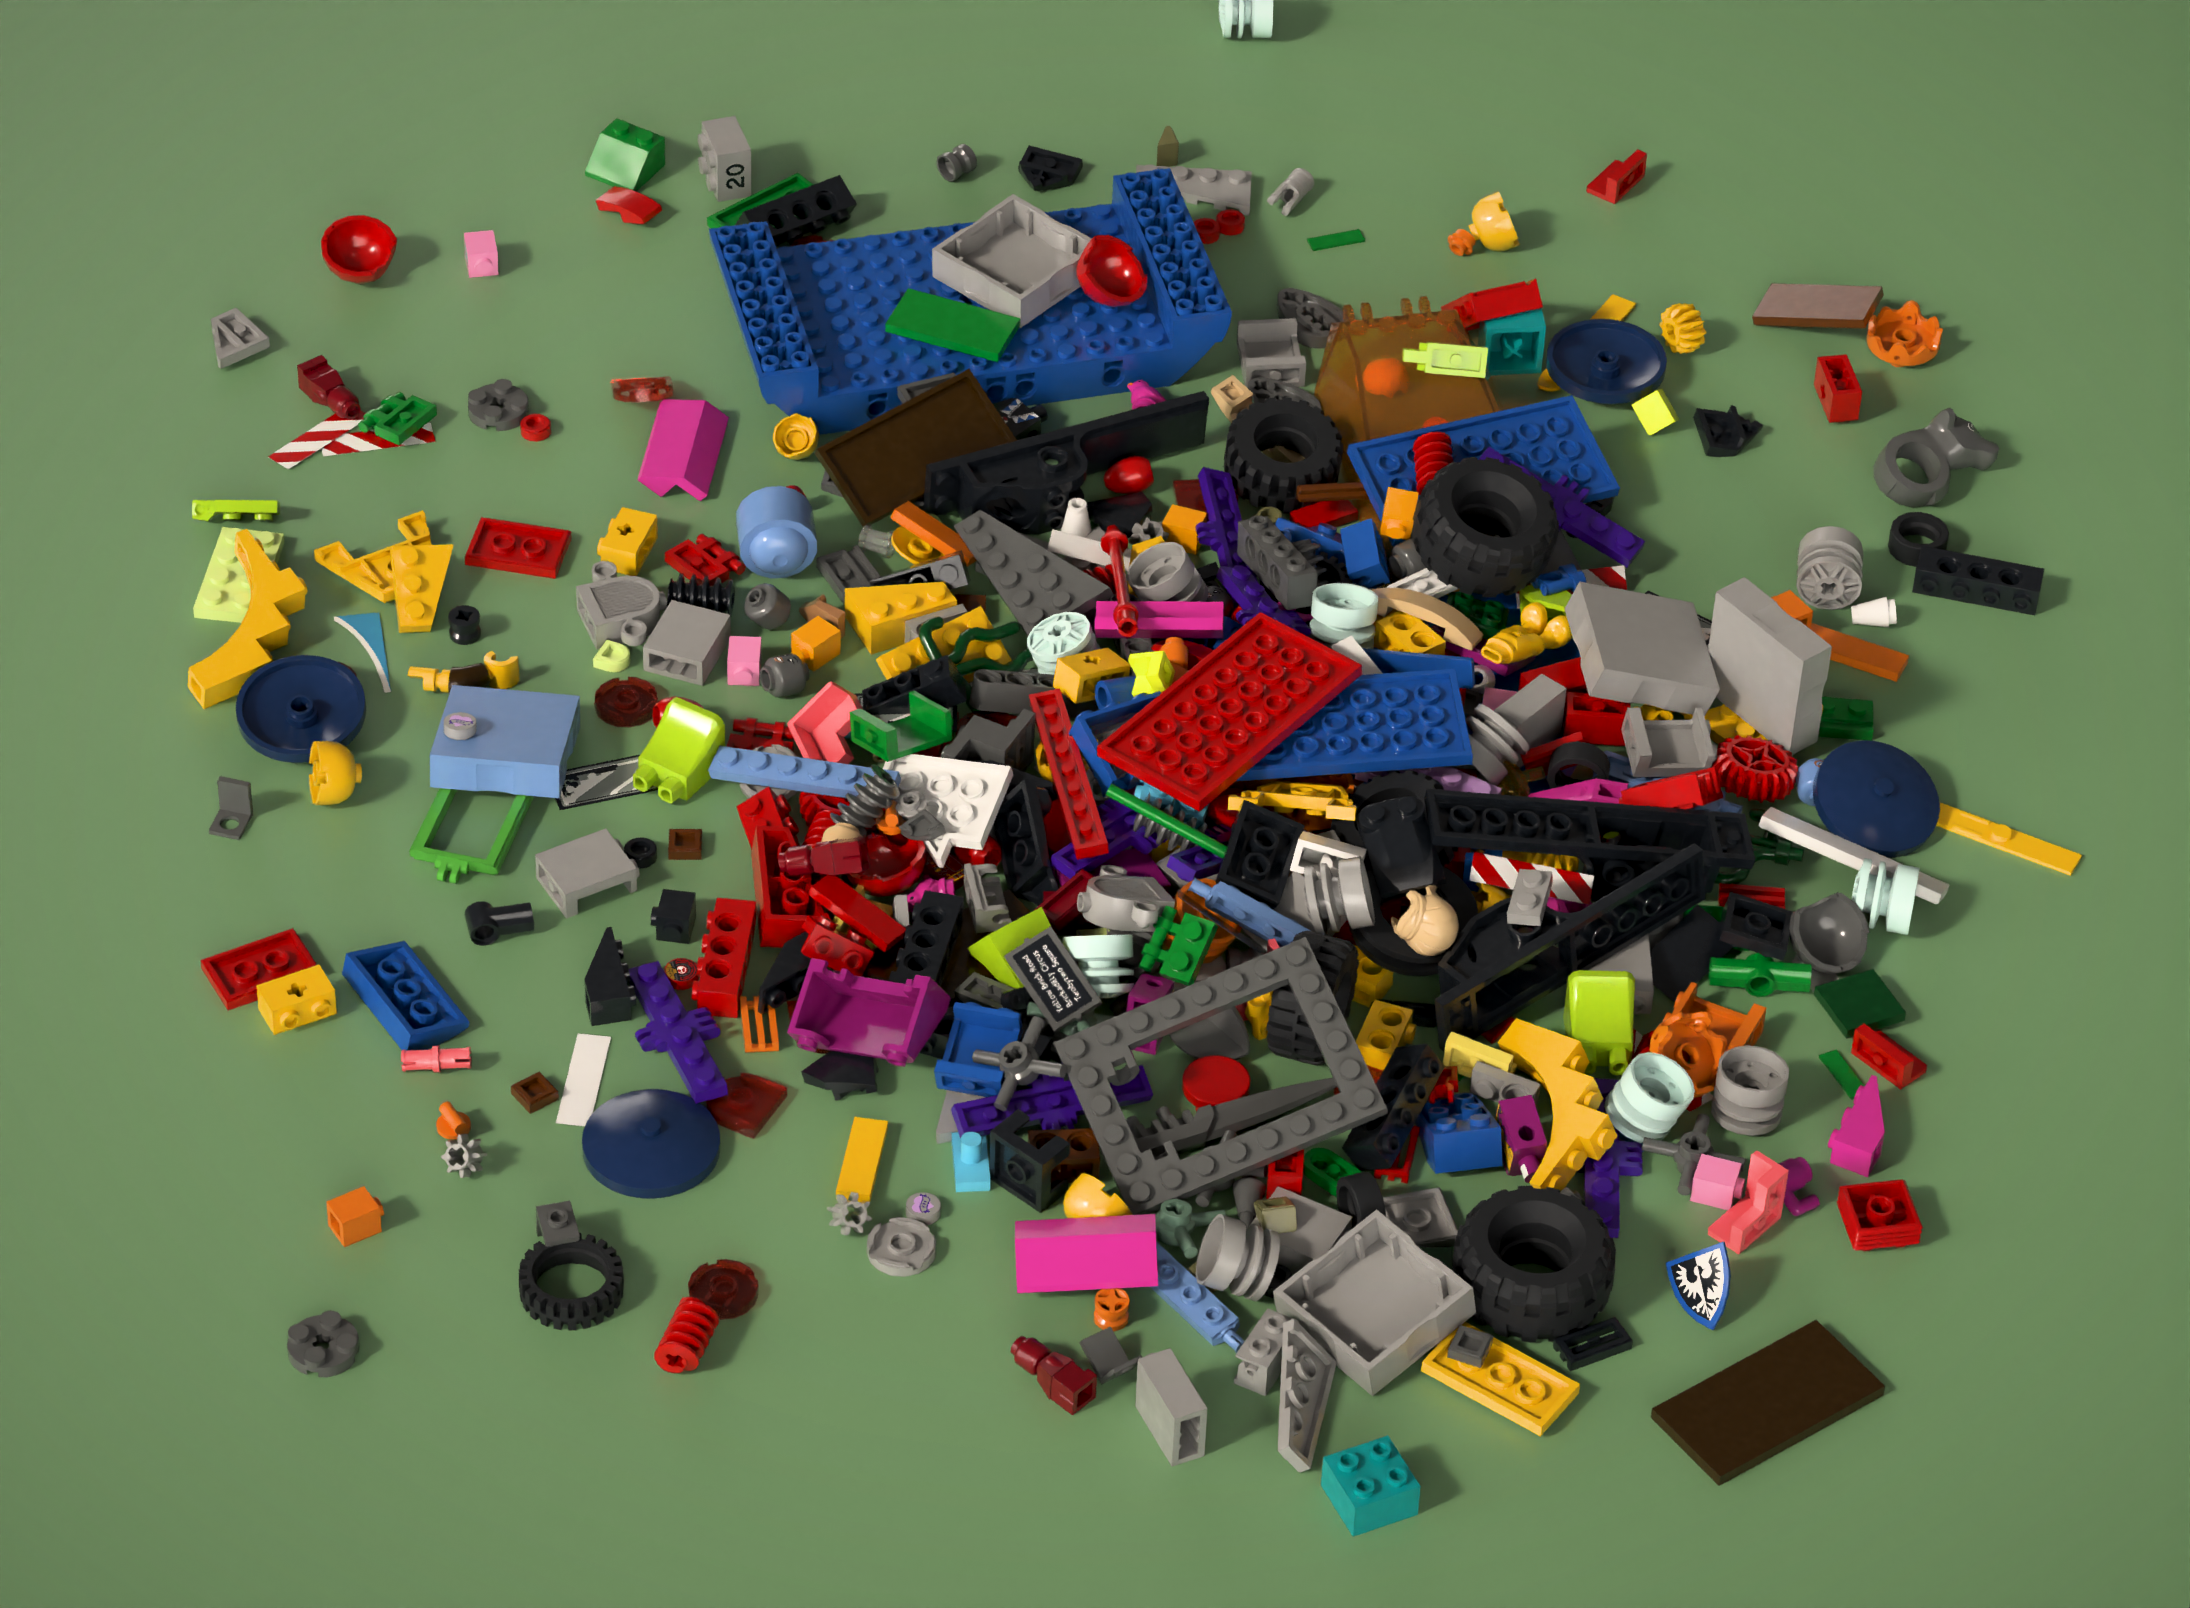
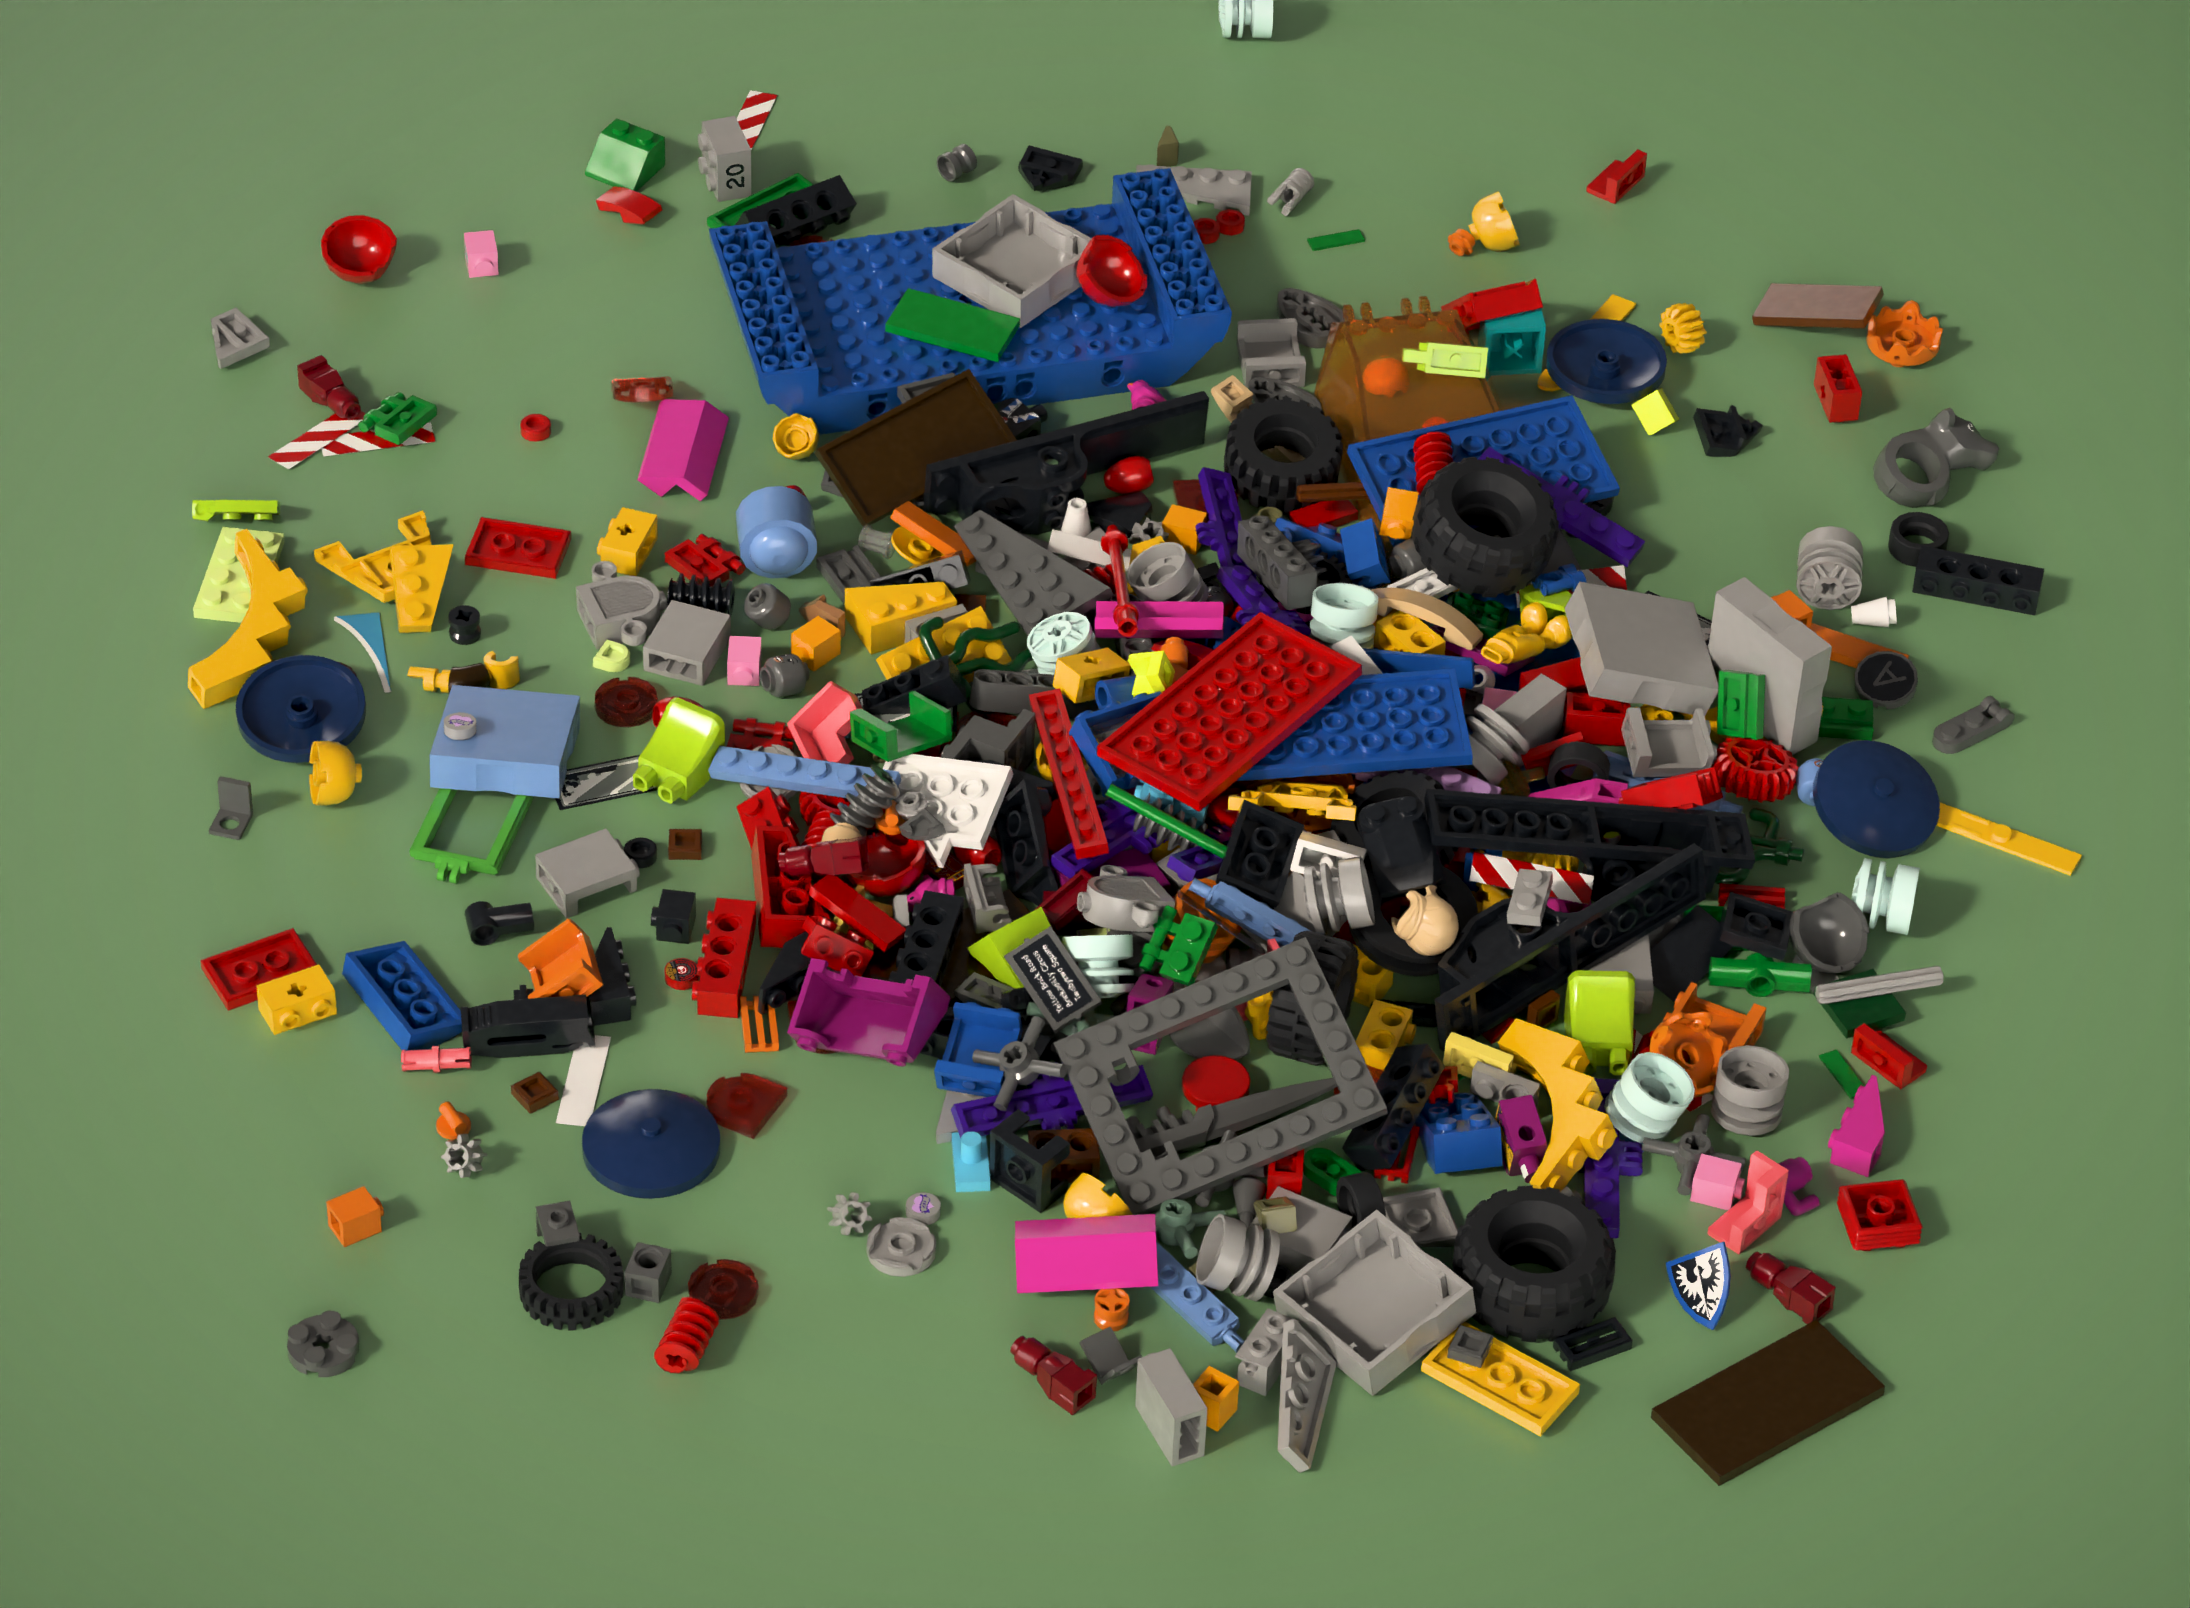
(484, 405): dark grey plate -> none
(527, 1025): none -> black piece
(562, 963): none -> orange panel
(648, 1272): none -> dark grey brick
(678, 1032): dark purple hinge -> none
(754, 114): none -> sticker
(842, 1073): black slope -> none
(862, 1158): yellow tile -> none
(1219, 1395): none -> light orange brick
(1370, 1485): teal brick -> none
(1544, 1009): none -> reddish brown tile
(1741, 704): none -> green plate
(1793, 1286): none -> dark red piece
(1843, 850): white tile -> none
(1879, 984): none -> light grey axle
(1886, 679): none -> black tile
(1972, 726): none -> dark grey plate

